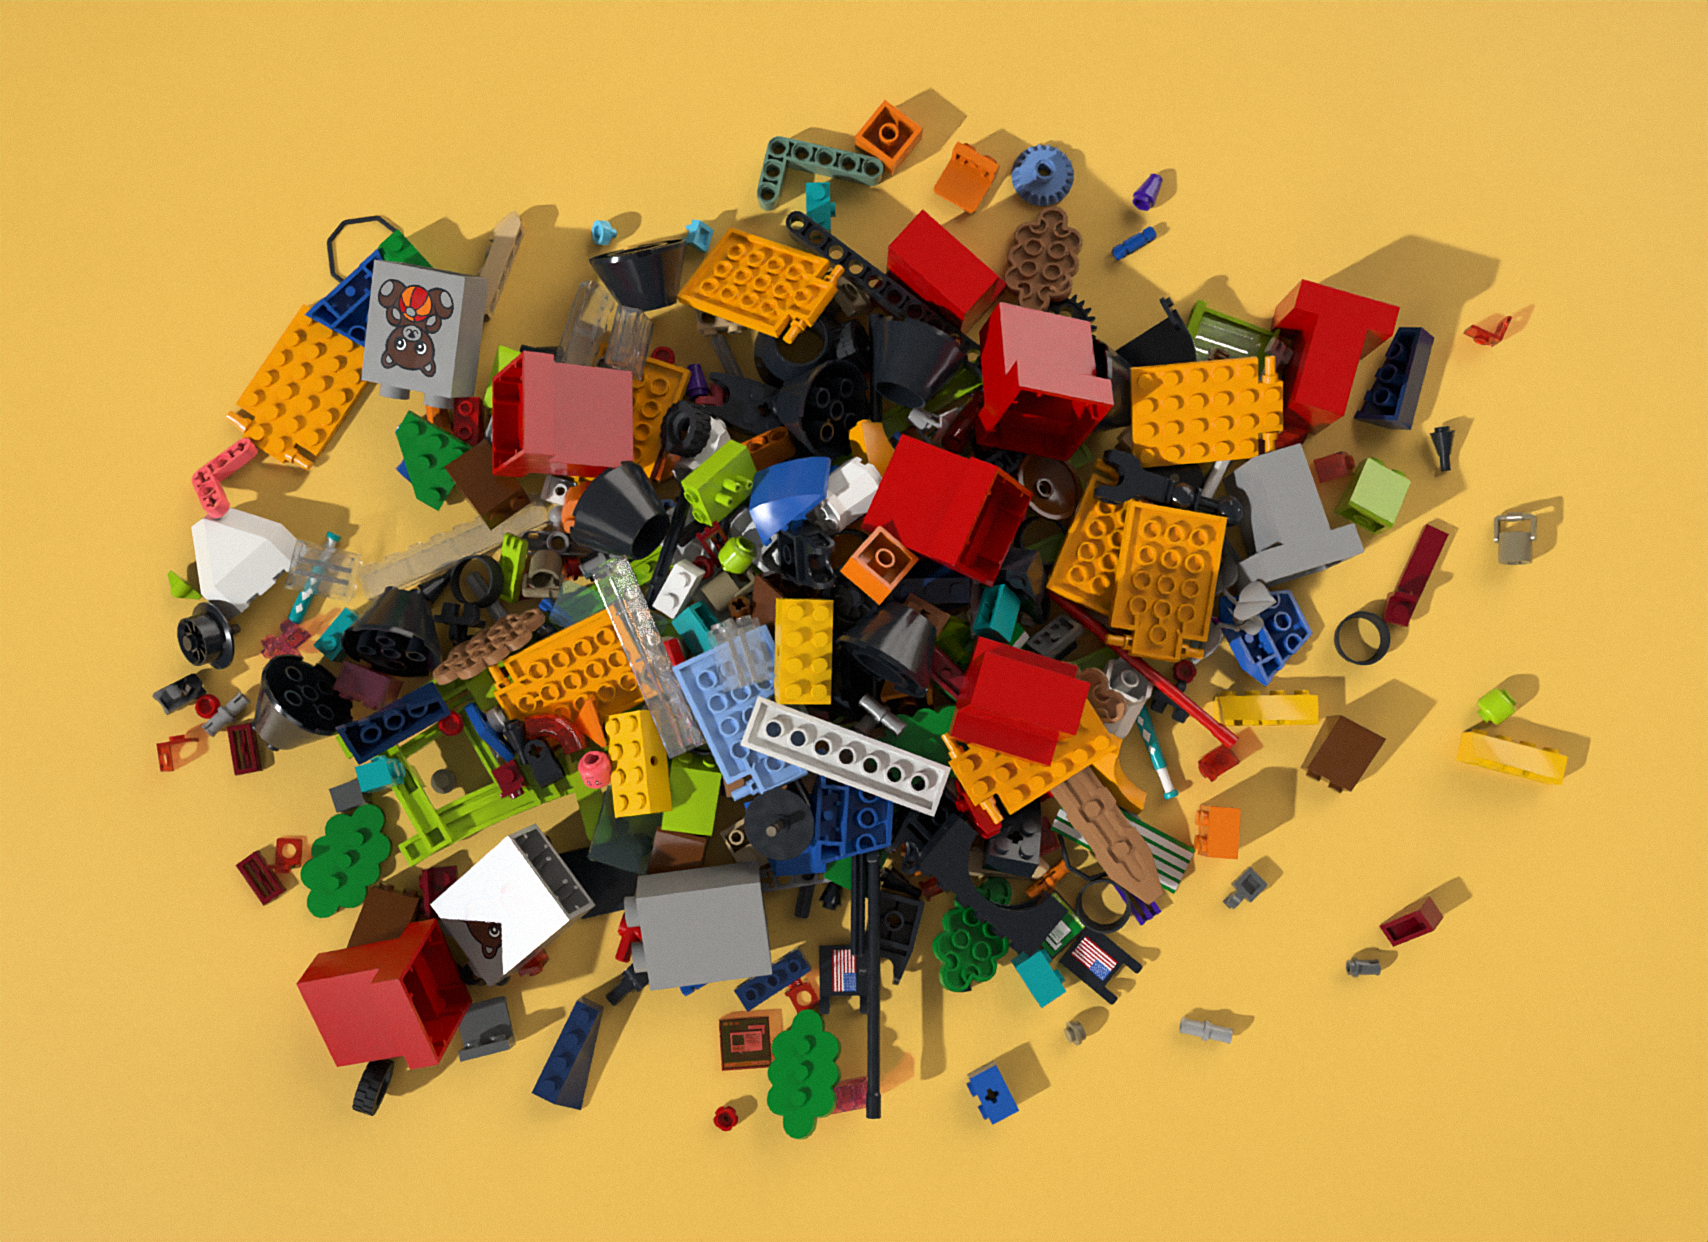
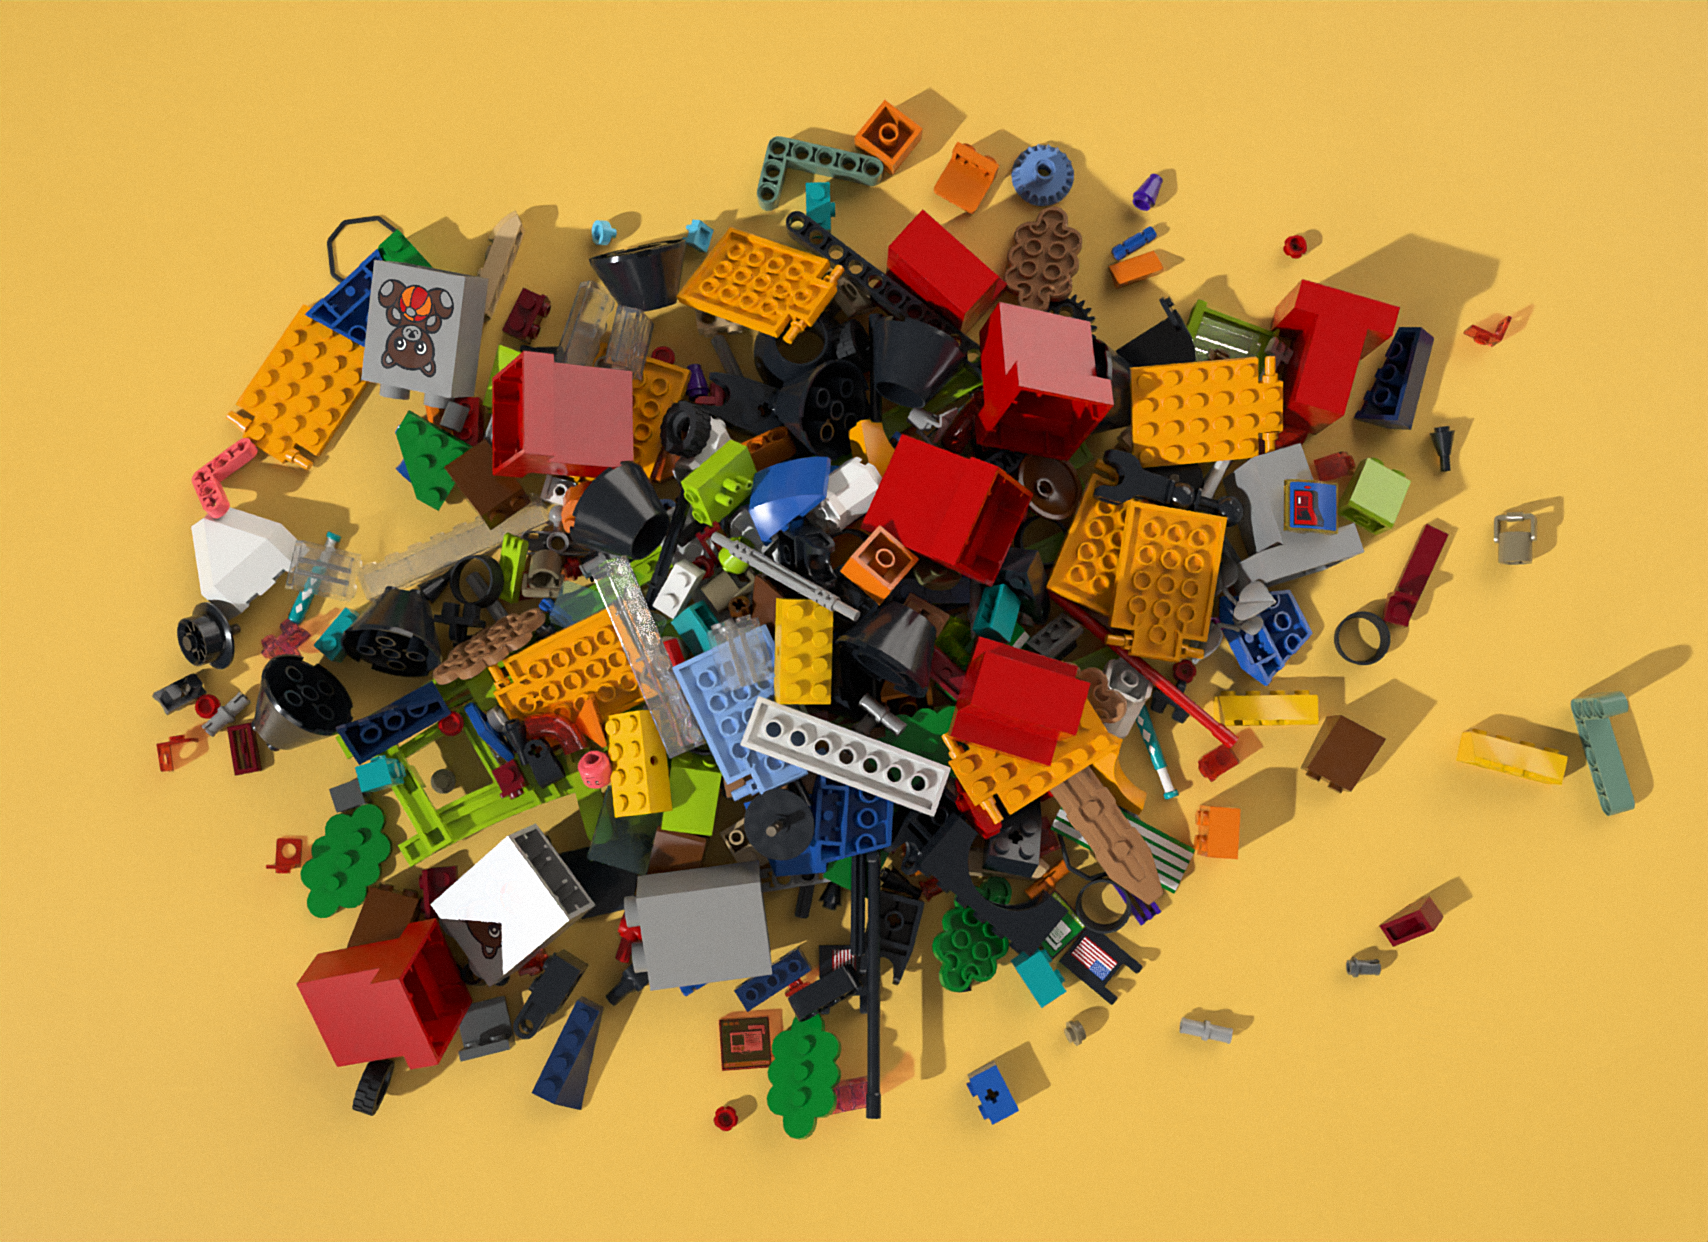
(181, 588): lime piece -> none
(254, 885): dark red tile -> none
(365, 684): clear pink brick -> none
(454, 416): none -> dark grey beam
(527, 315): none -> dark red bracket
(549, 991): none -> black brick
(785, 576): none -> light grey axle
(825, 992): none -> black beam
(934, 575): none -> olive tile
(1135, 269): none -> orange slope
(1247, 886): dark grey plate -> none
(1296, 240): none -> red plate
(1310, 506): none -> slope
(1496, 706): lime head -> none
(1601, 749): none -> sand green beam

